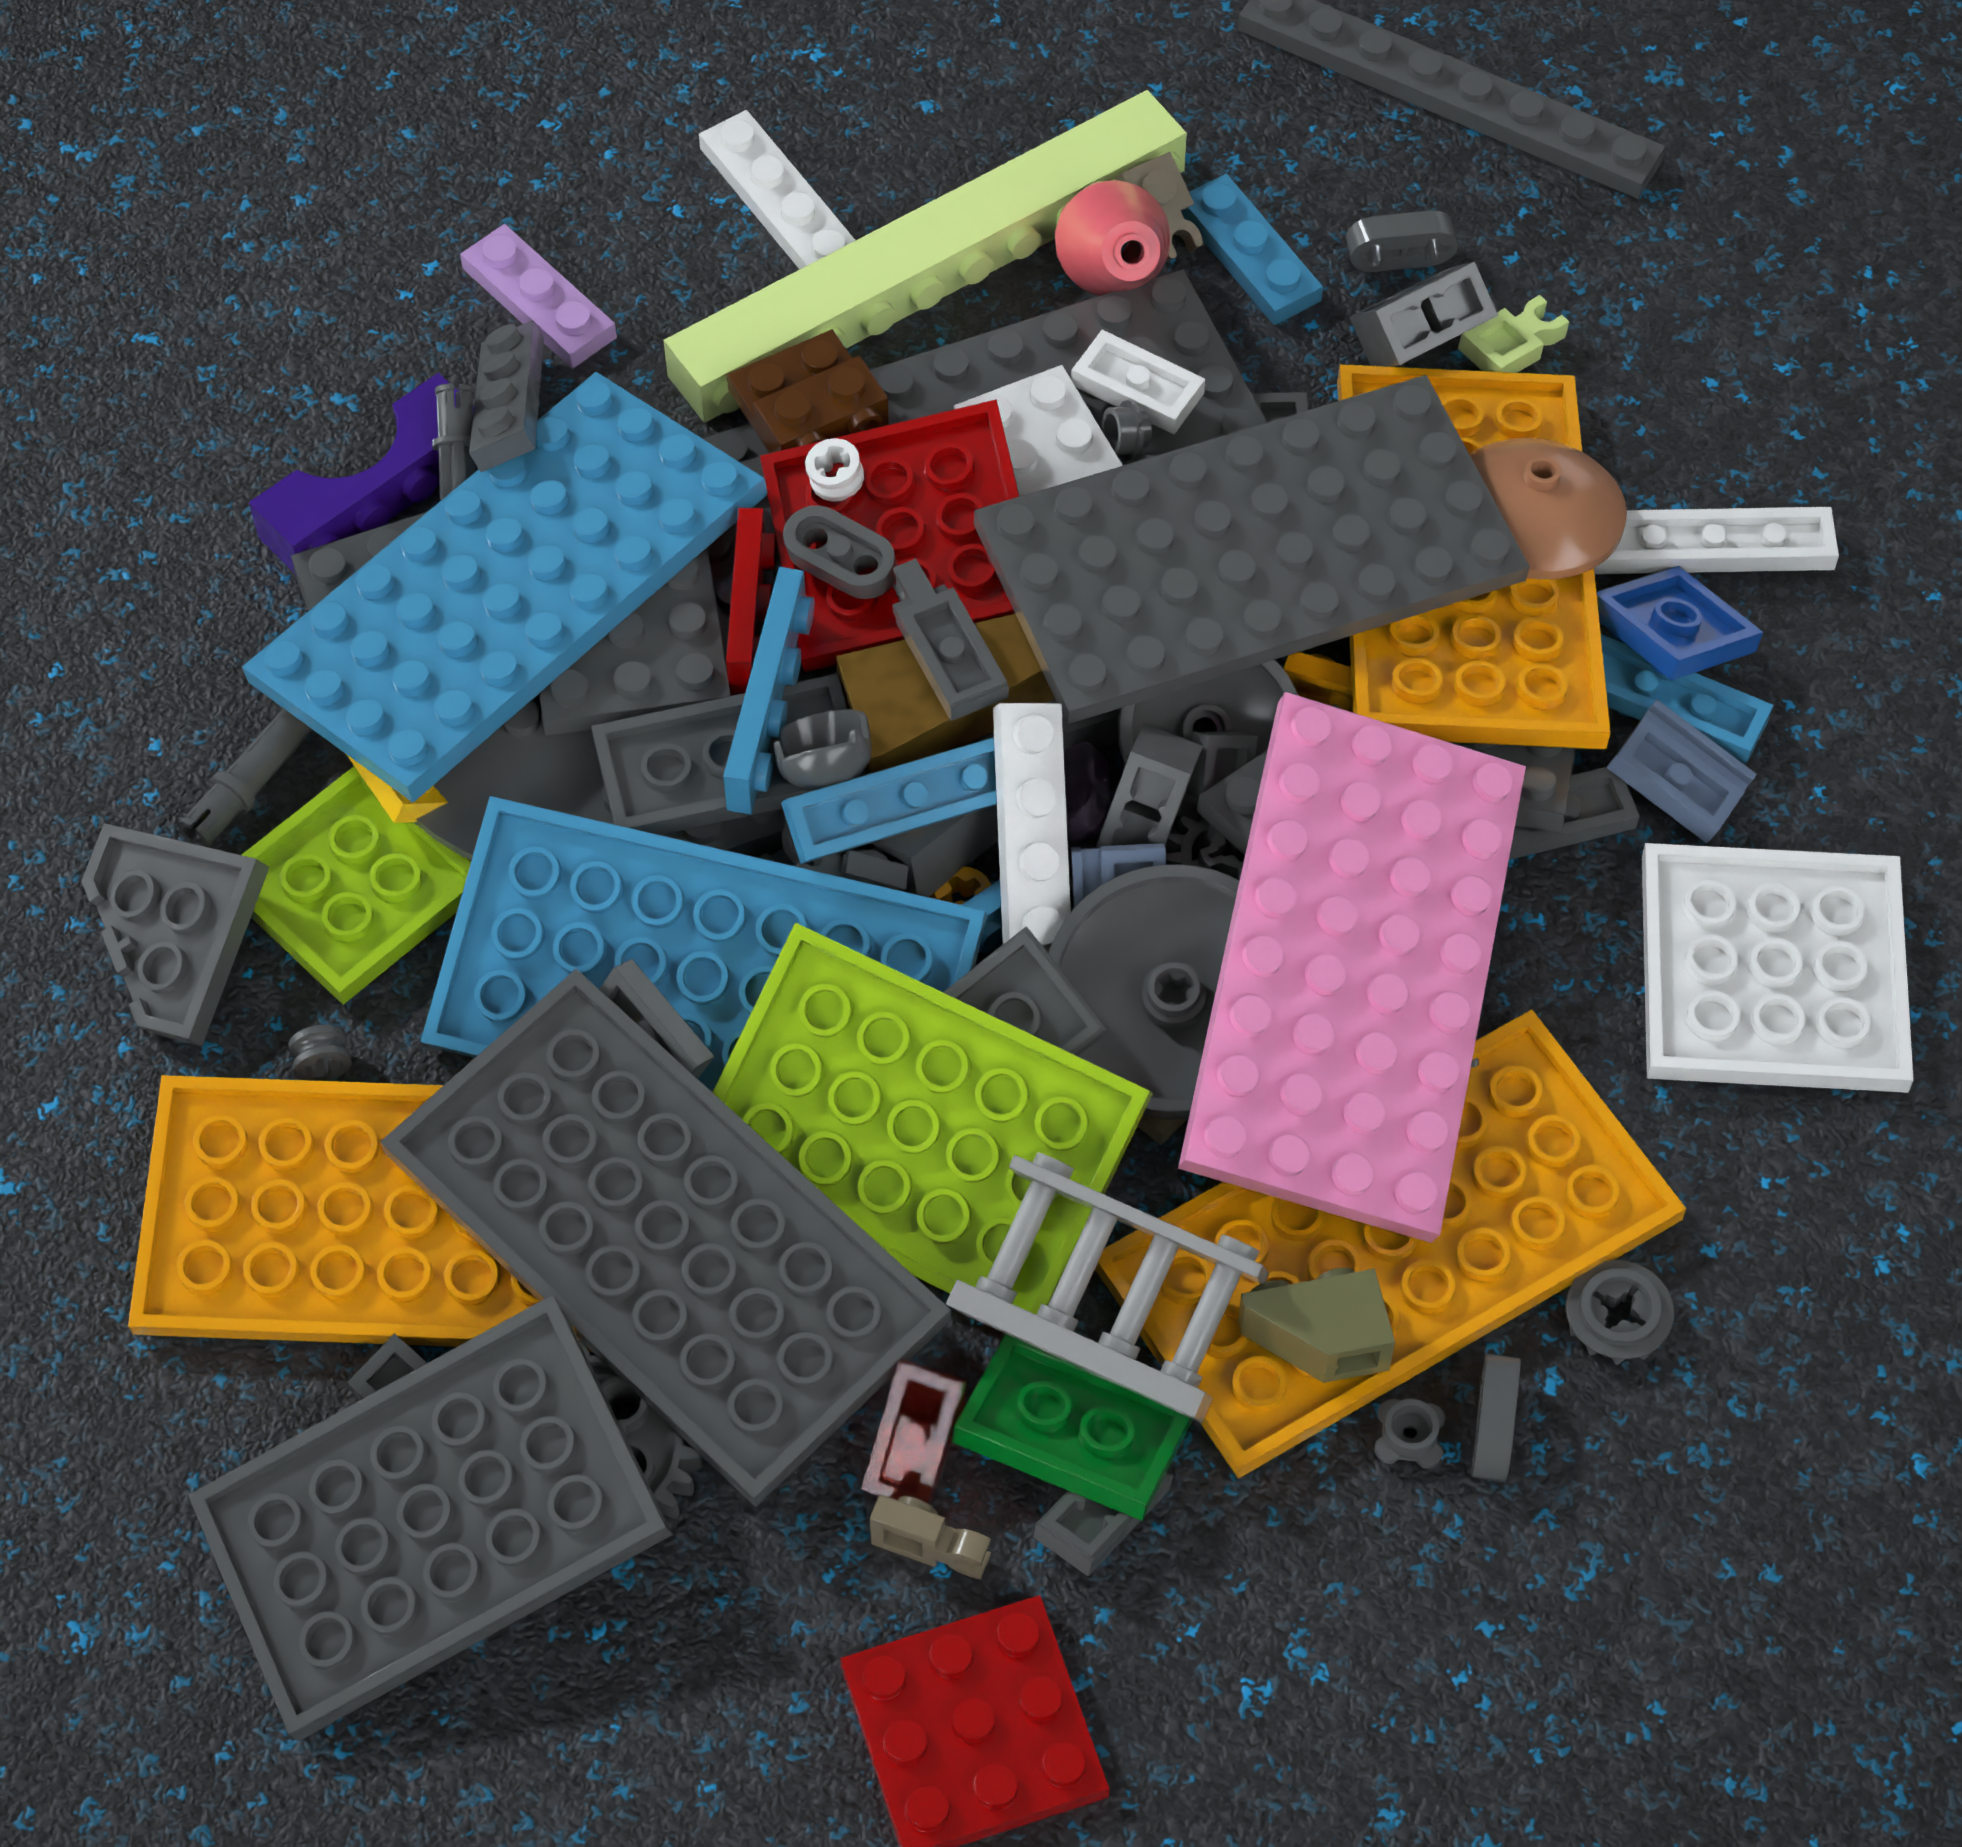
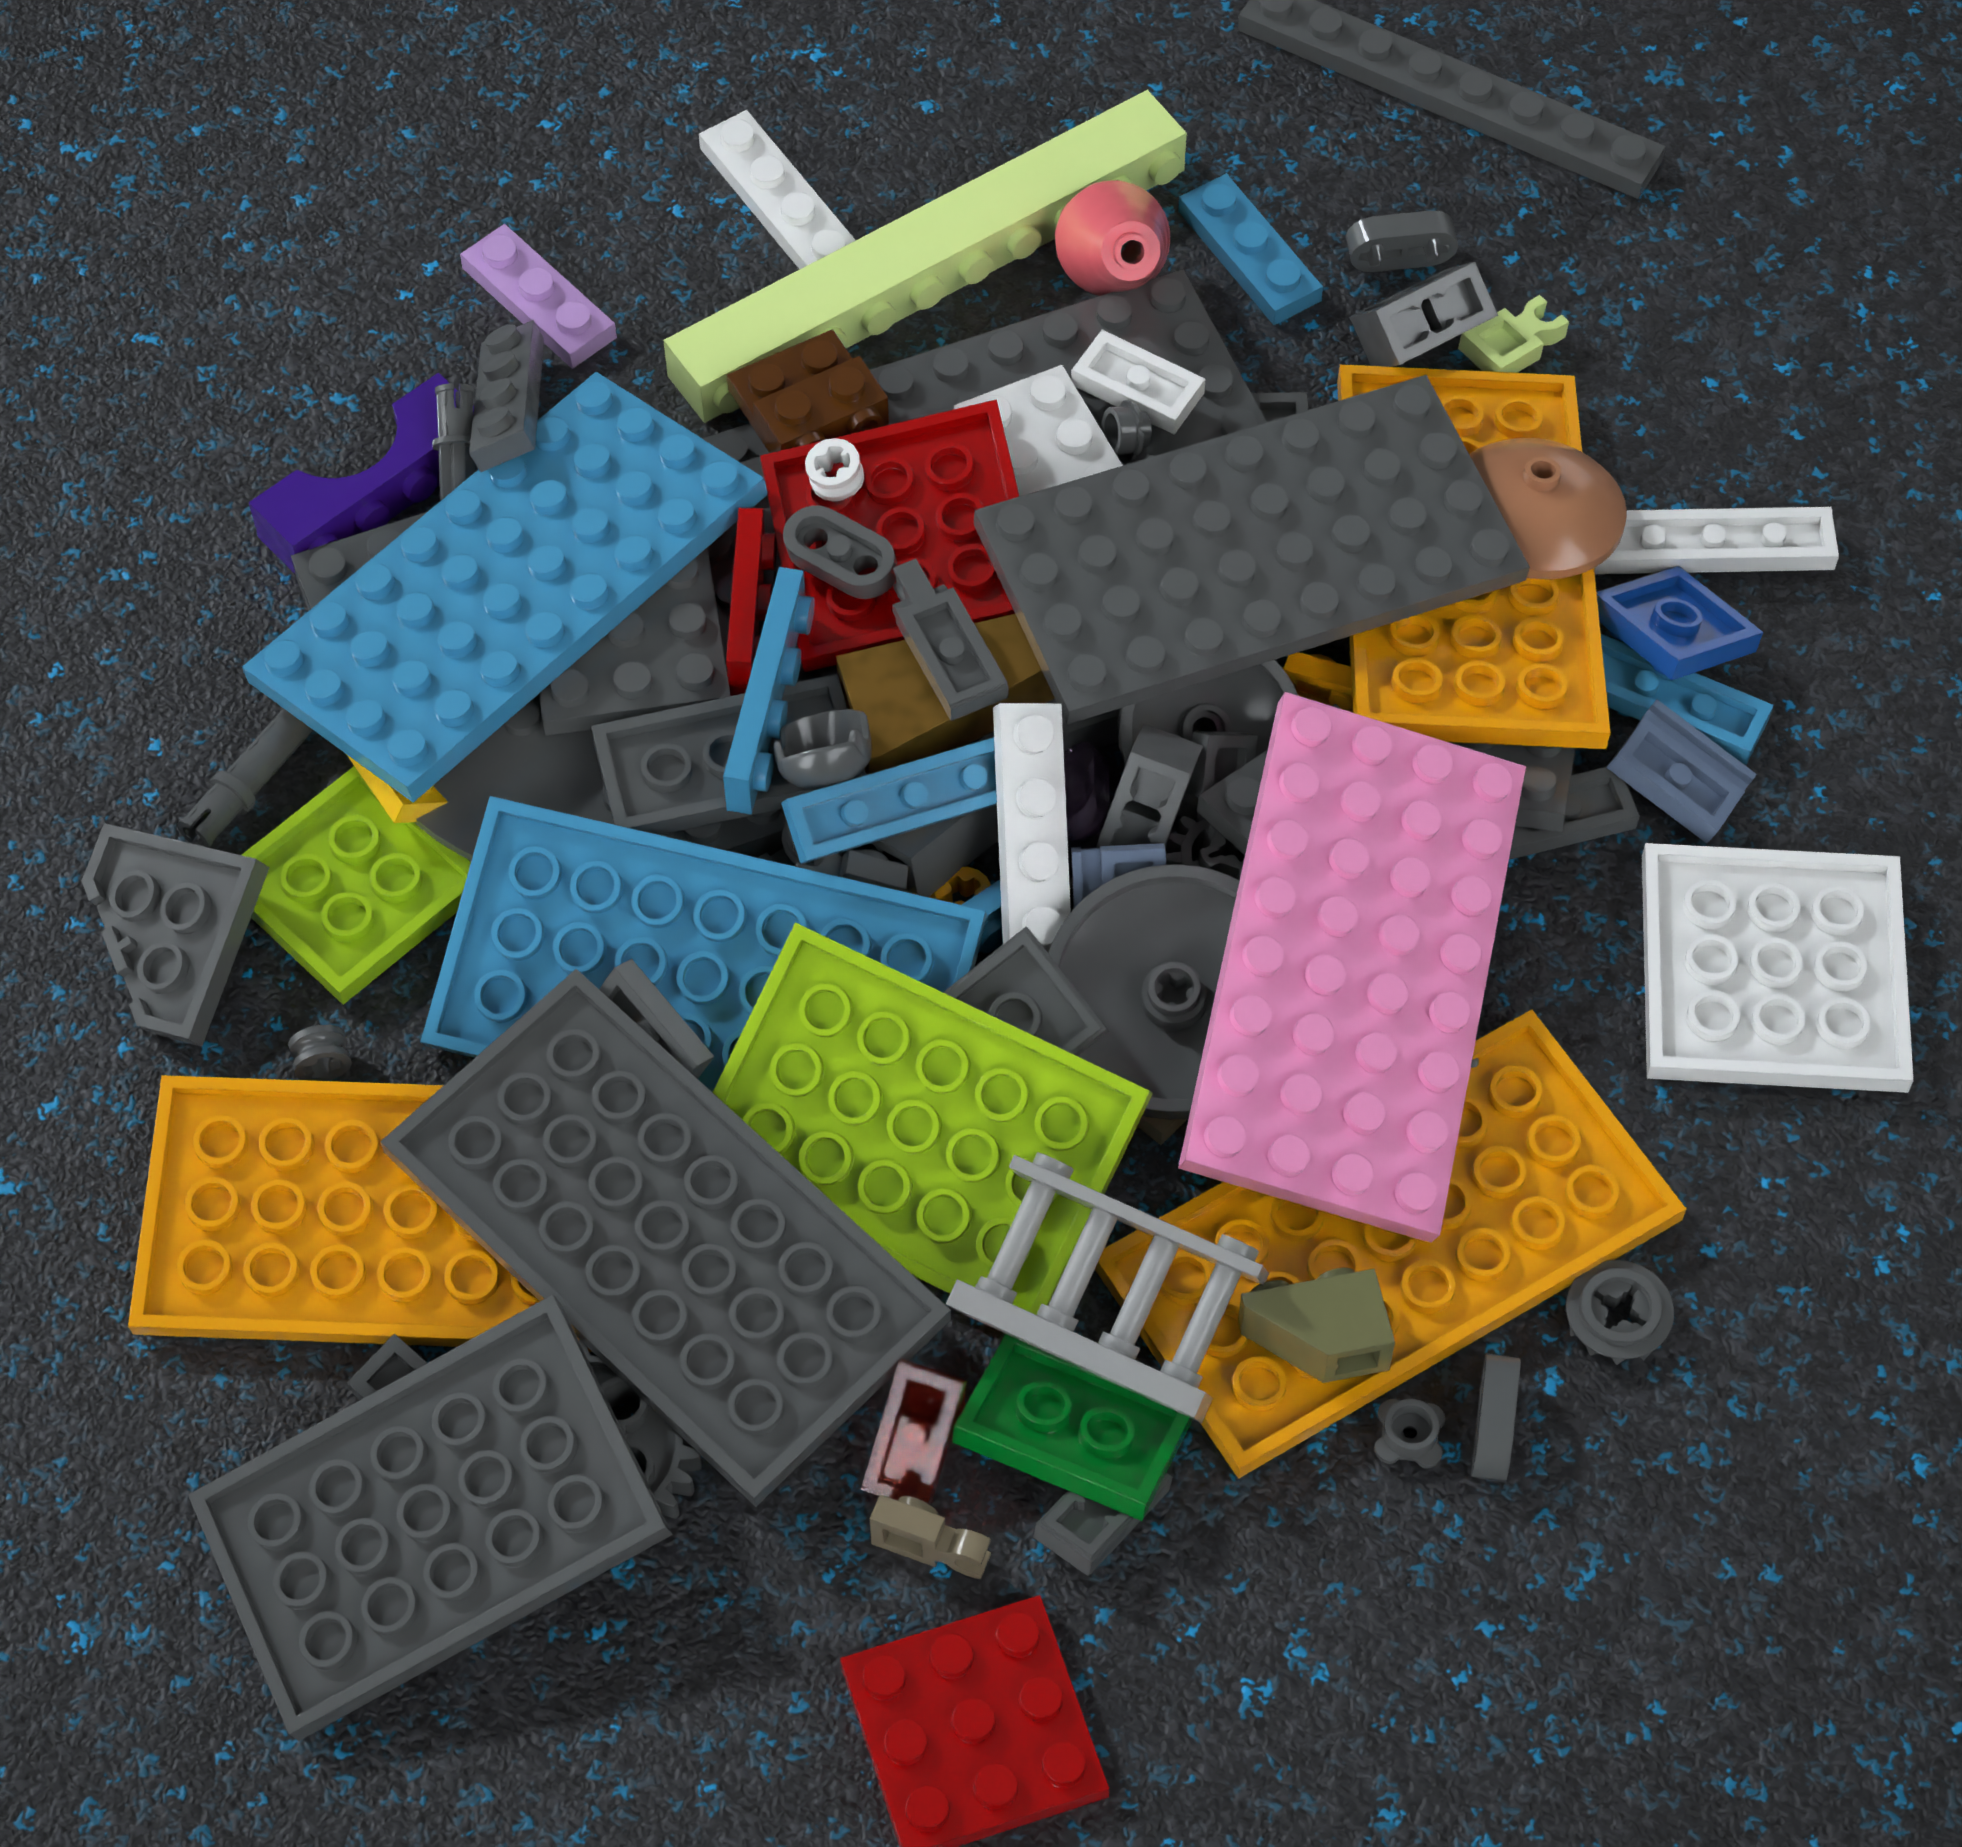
(1166, 185): dark tan plate -> none

